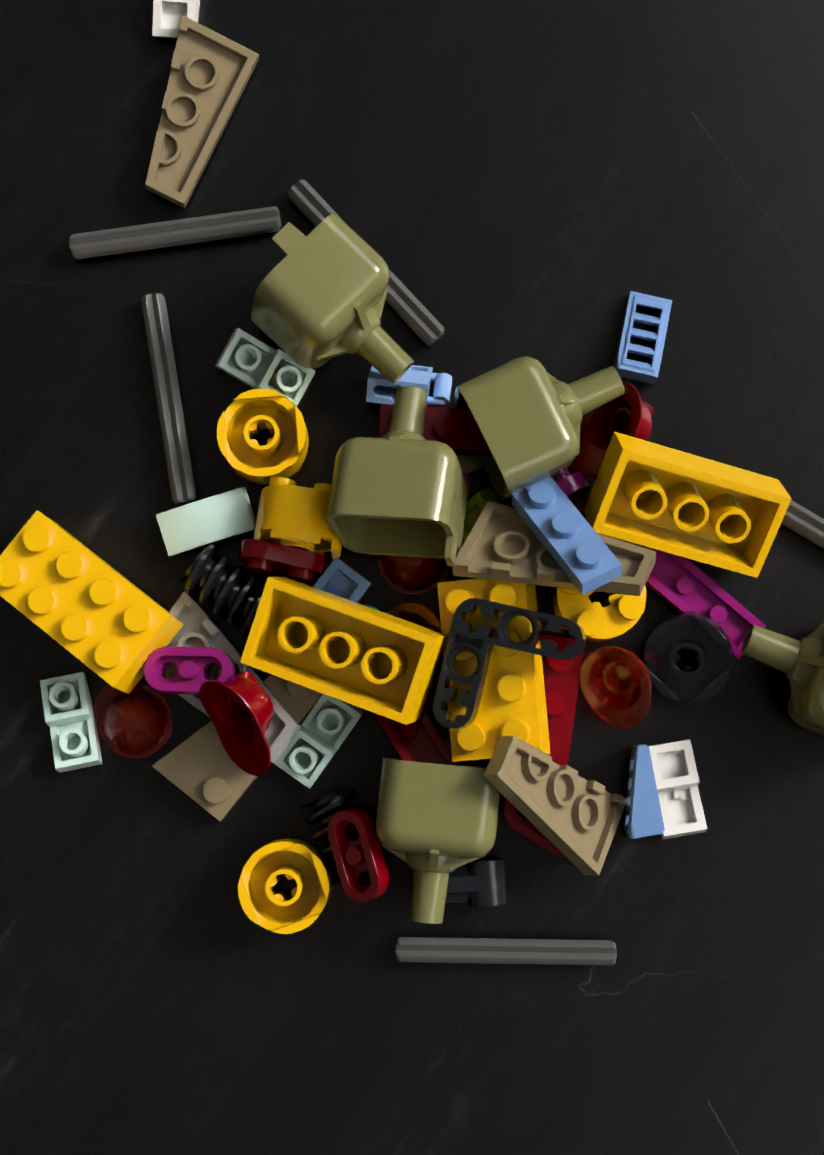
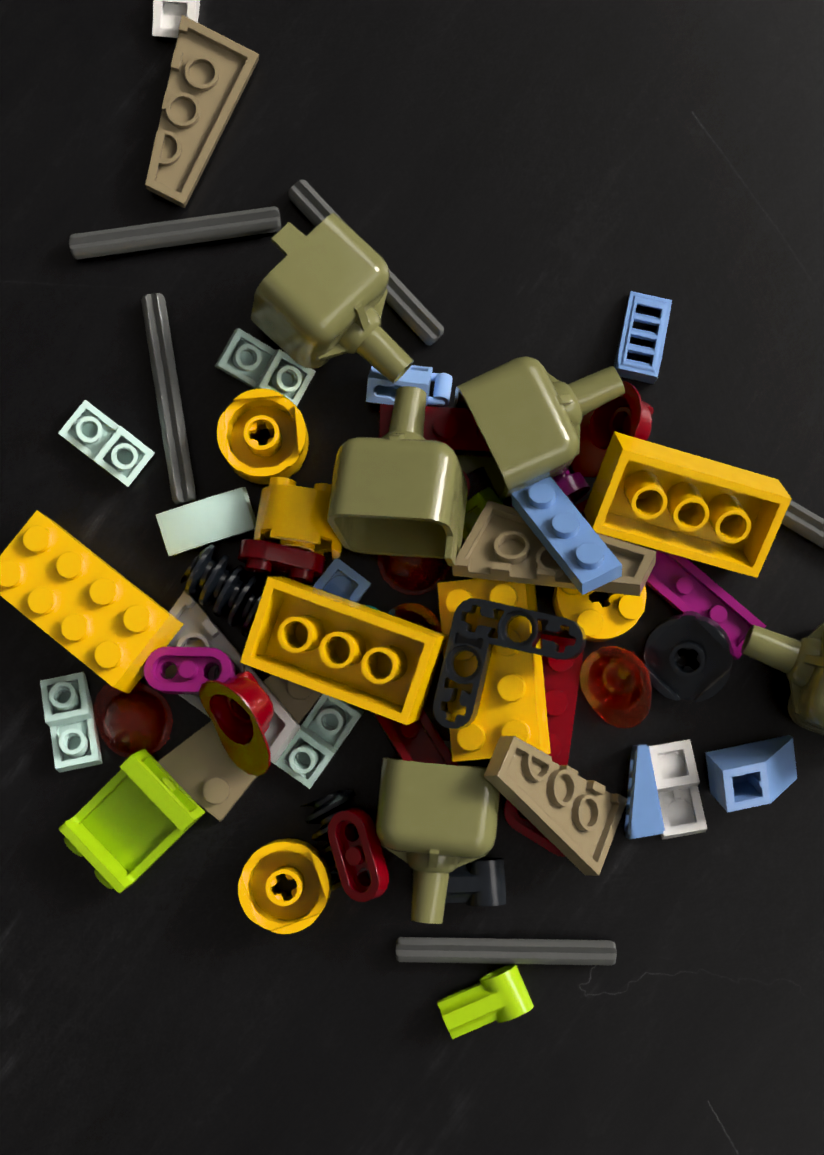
(106, 443): none -> light aqua slope
(131, 821): none -> lime panel
(496, 998): none -> lime piece
(751, 772): none -> medium blue slope

